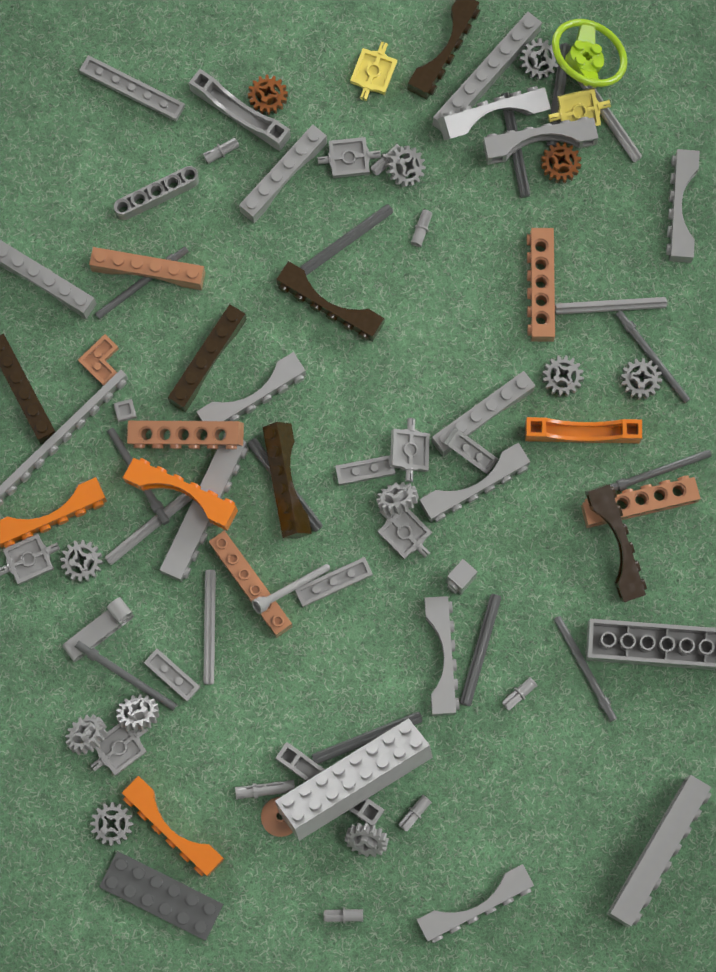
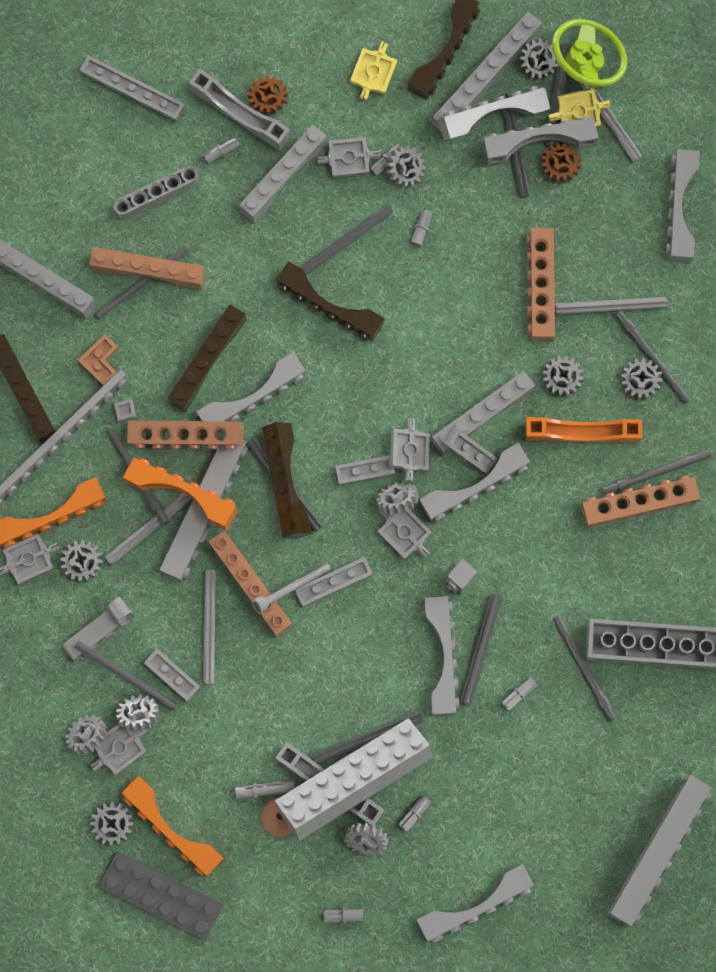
(628, 580): dark brown arch -> none

